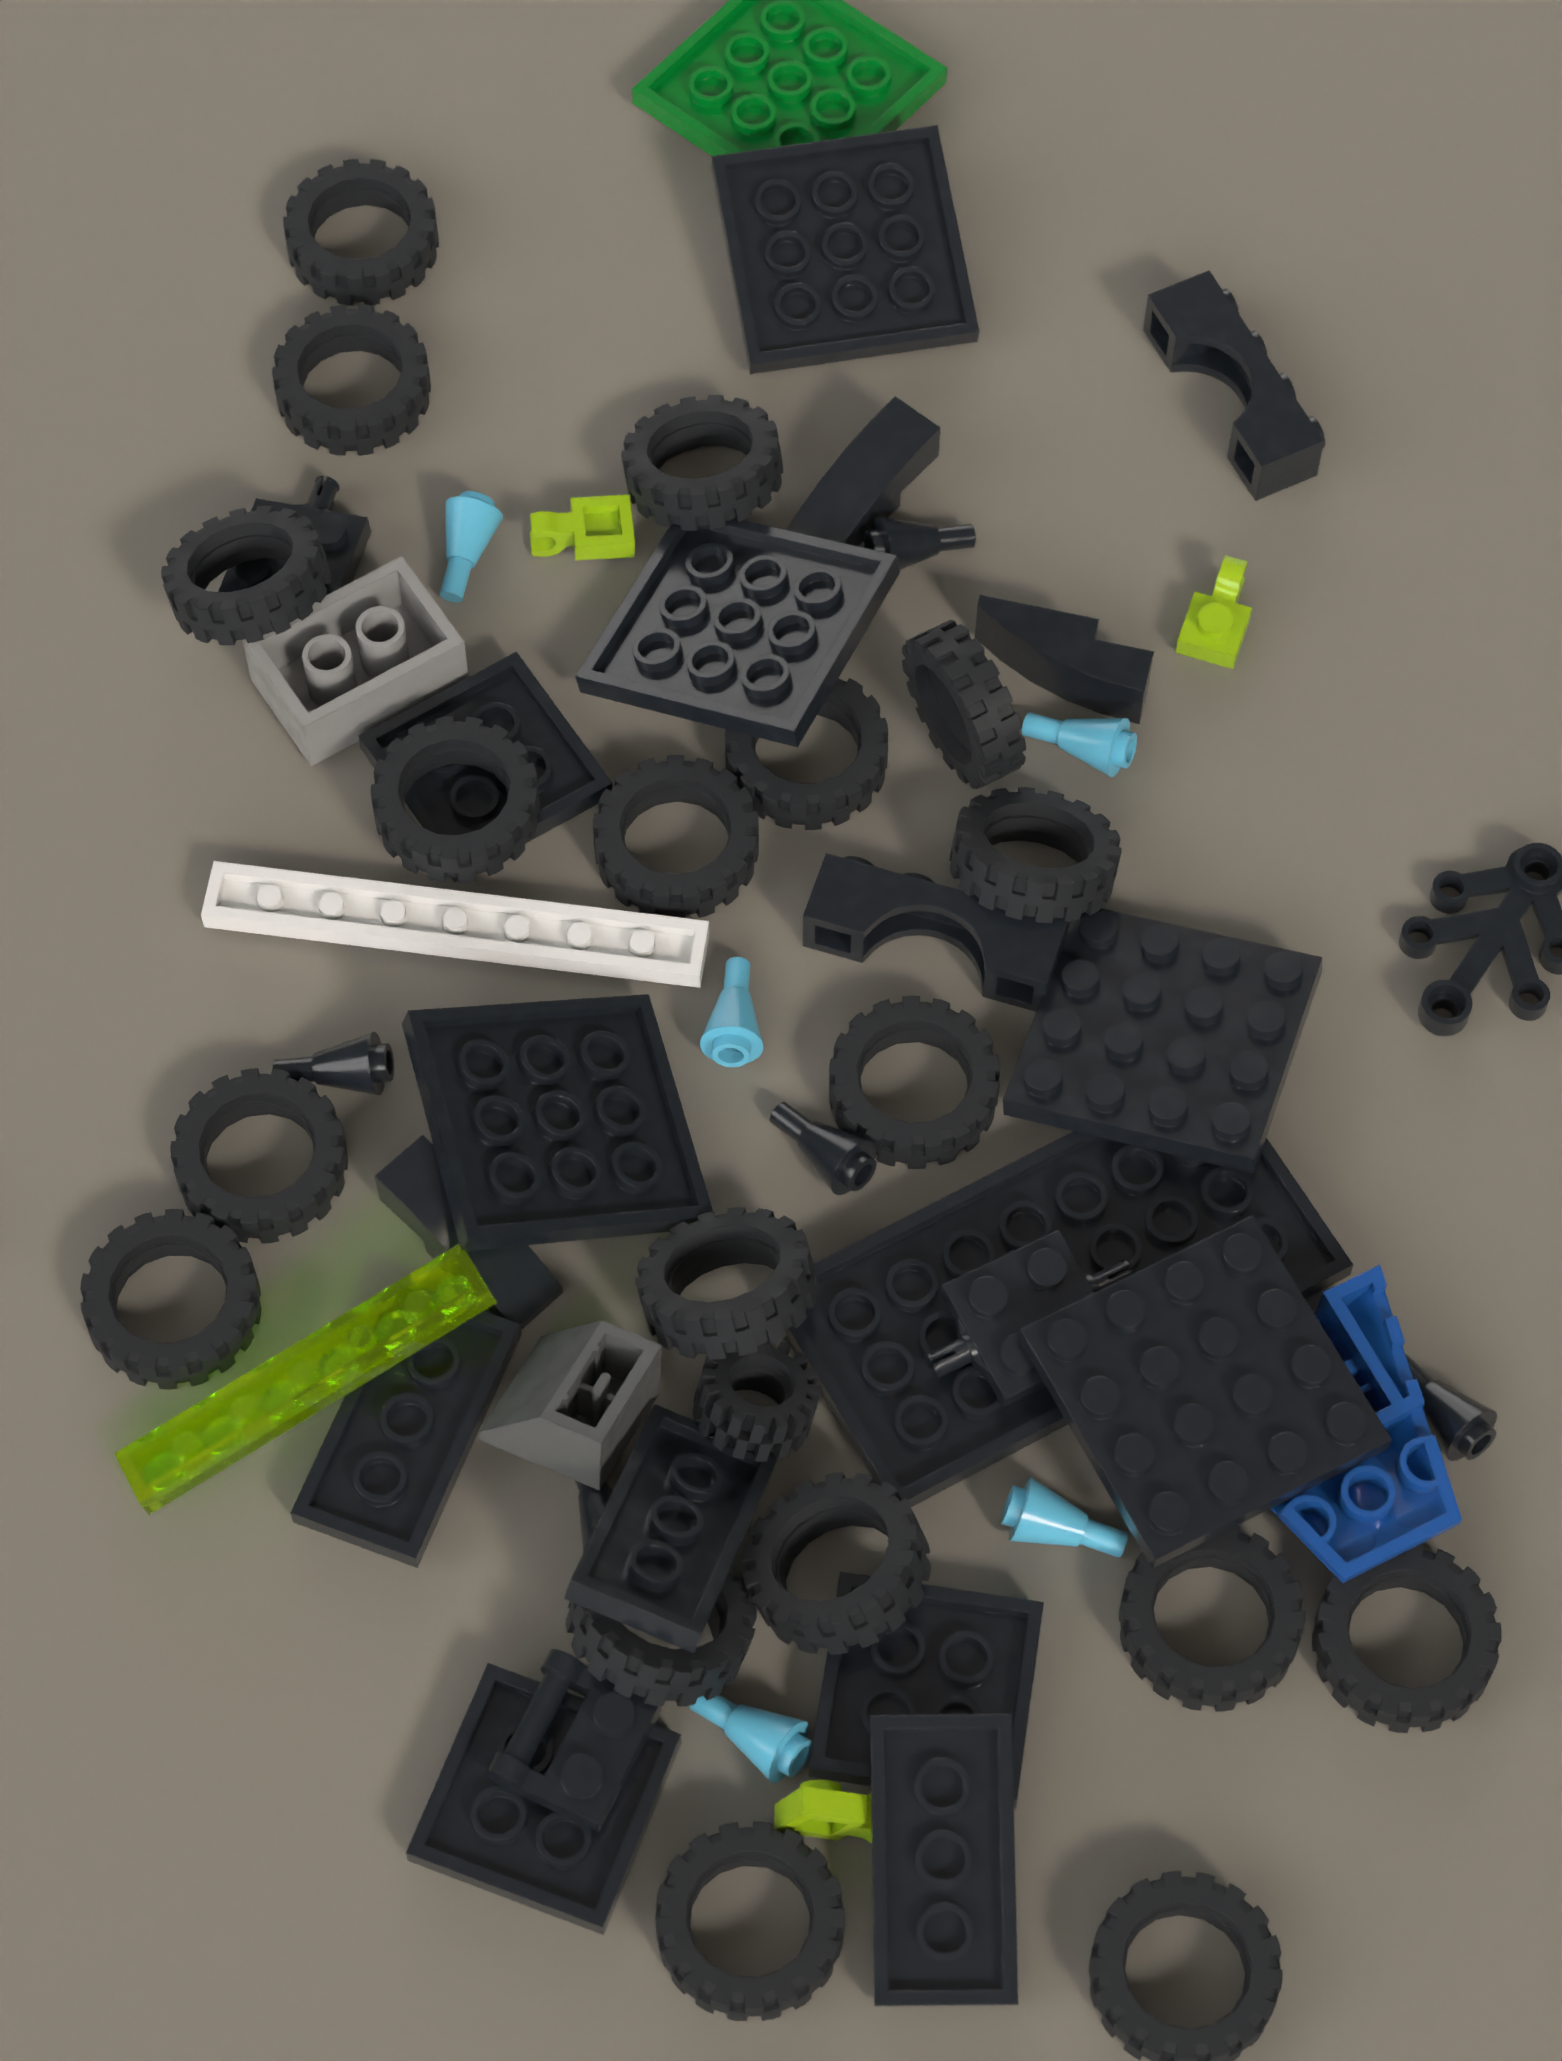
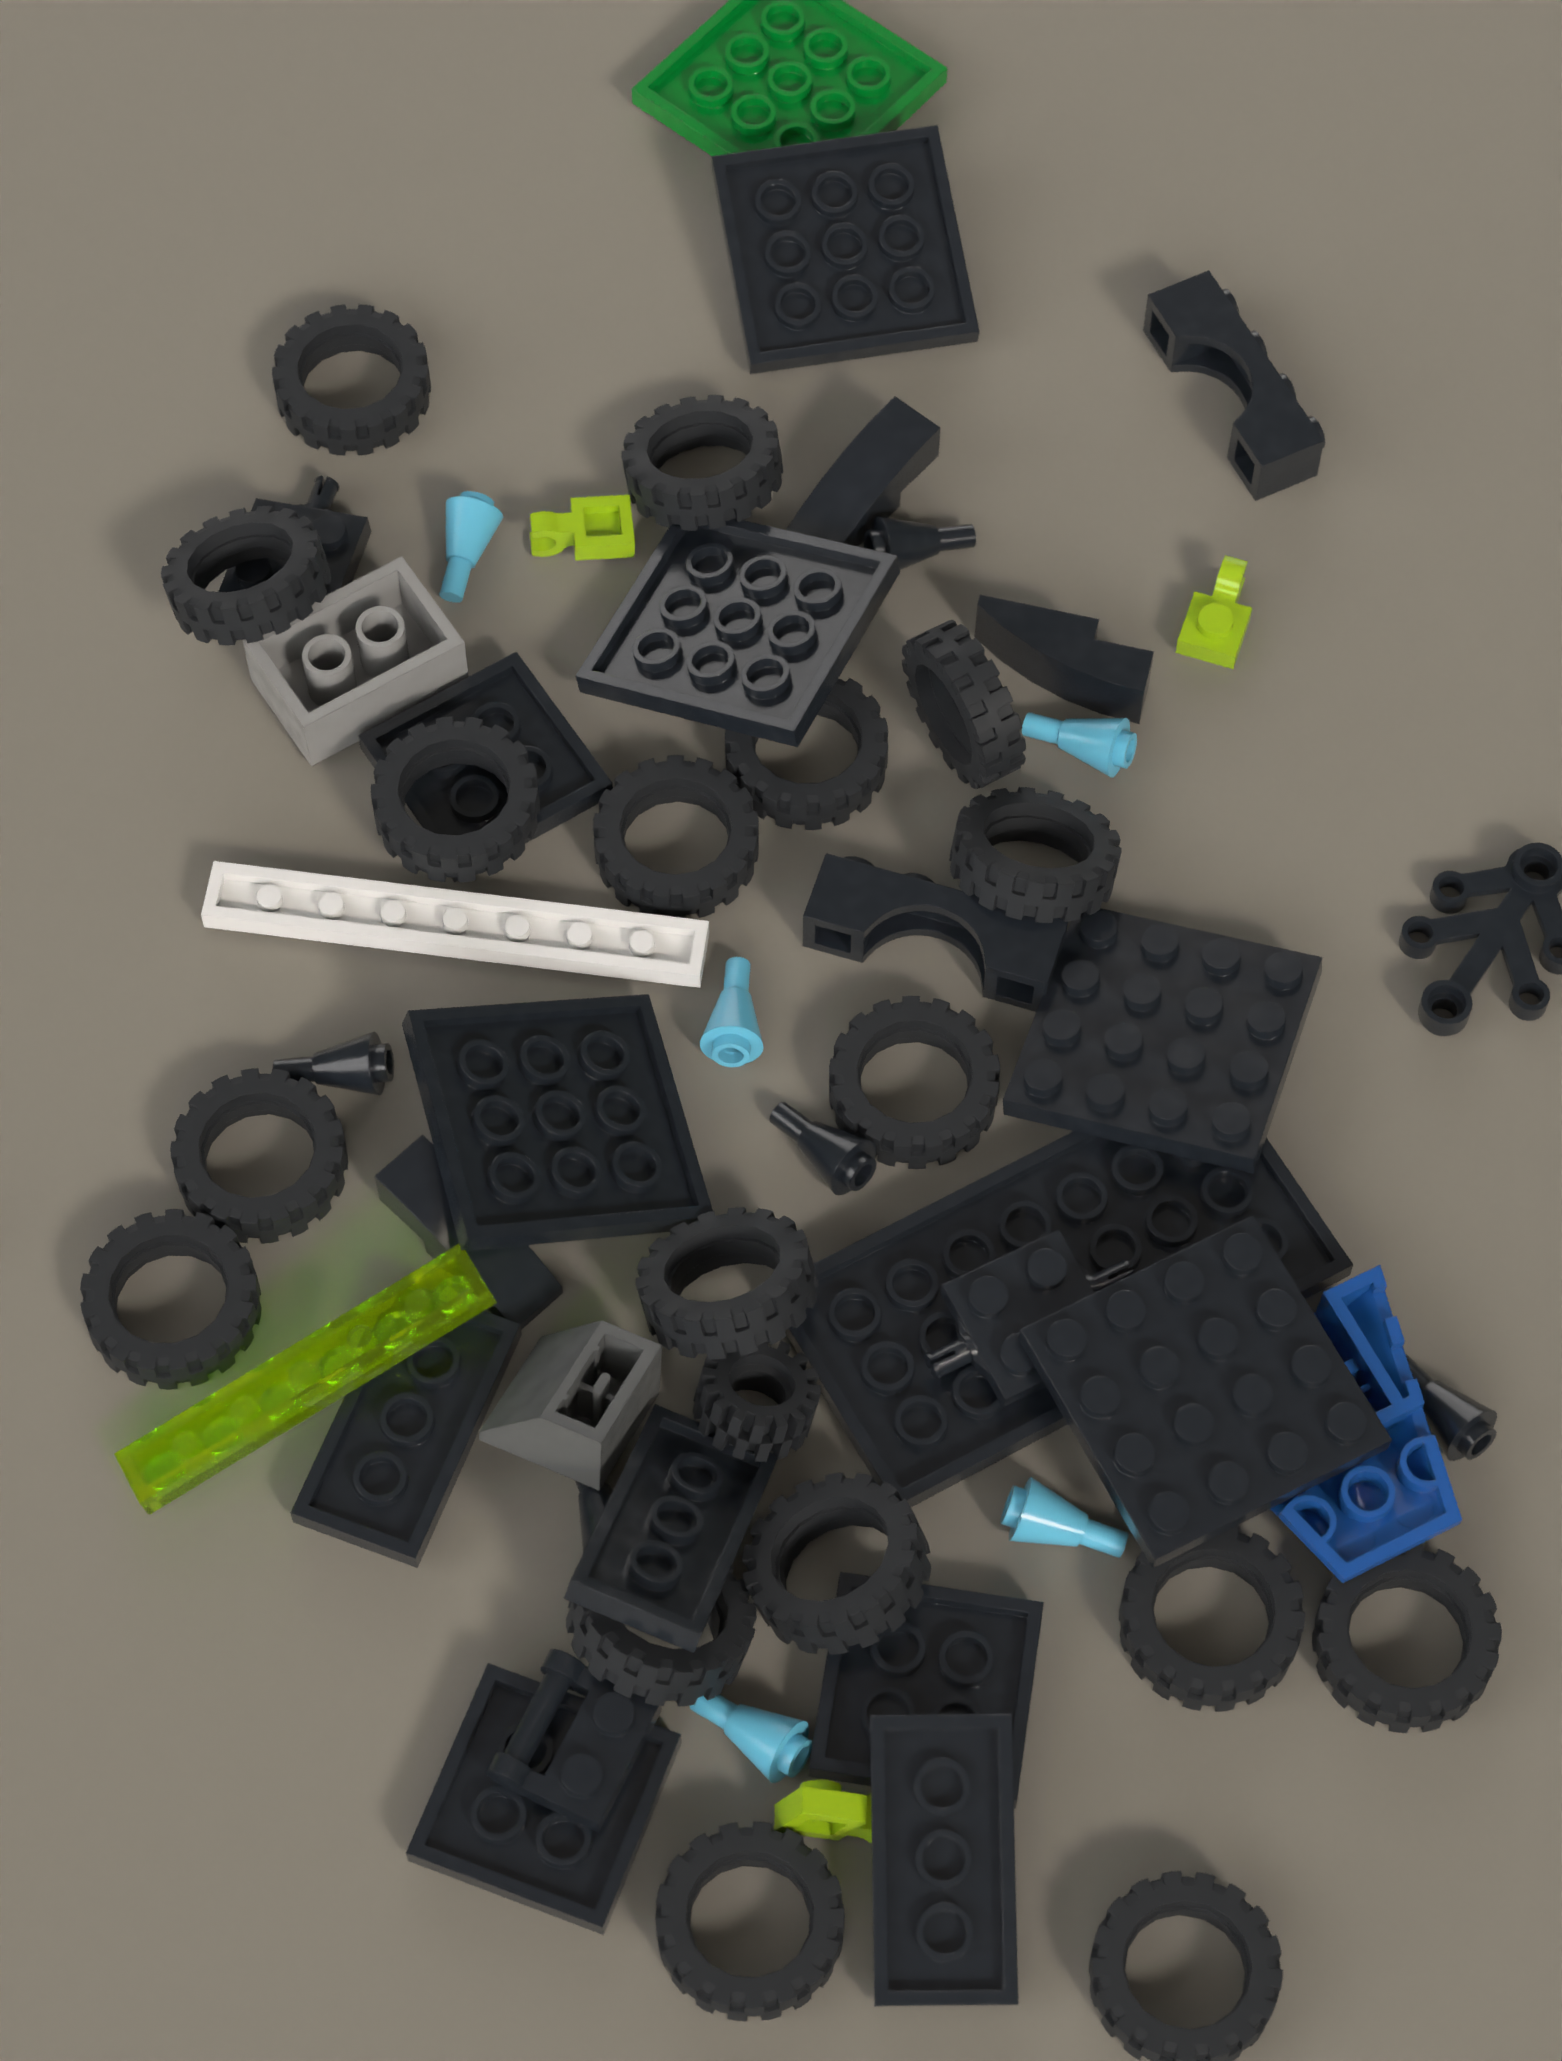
(353, 187): black tyre -> none

